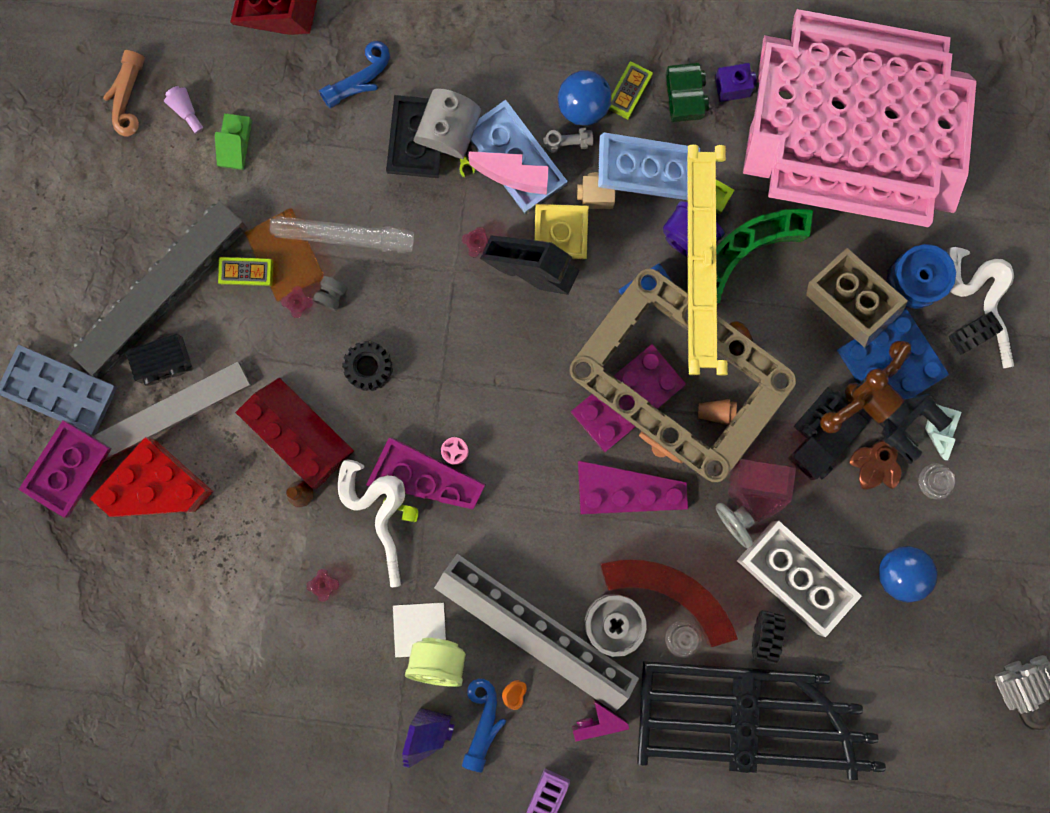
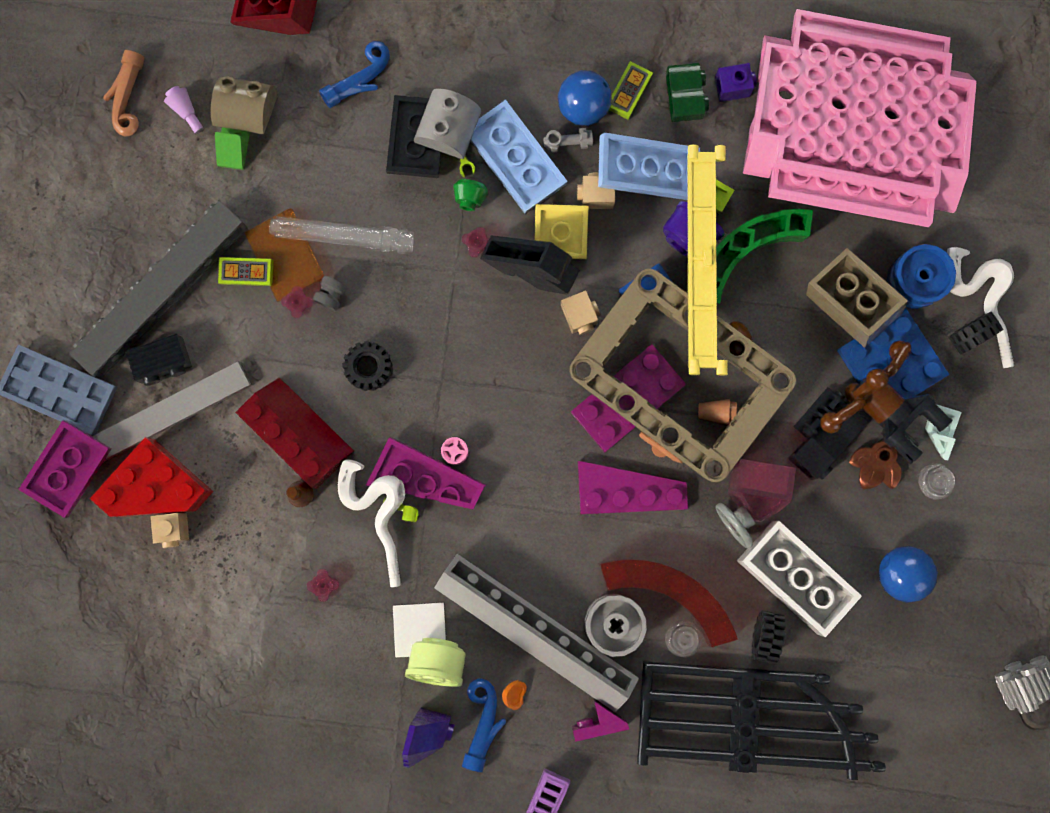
(169, 529): none -> tan brick
(242, 104): none -> dark tan brick
(470, 194): none -> green cone
(510, 172): bright pink slope -> none
(580, 313): none -> tan brick

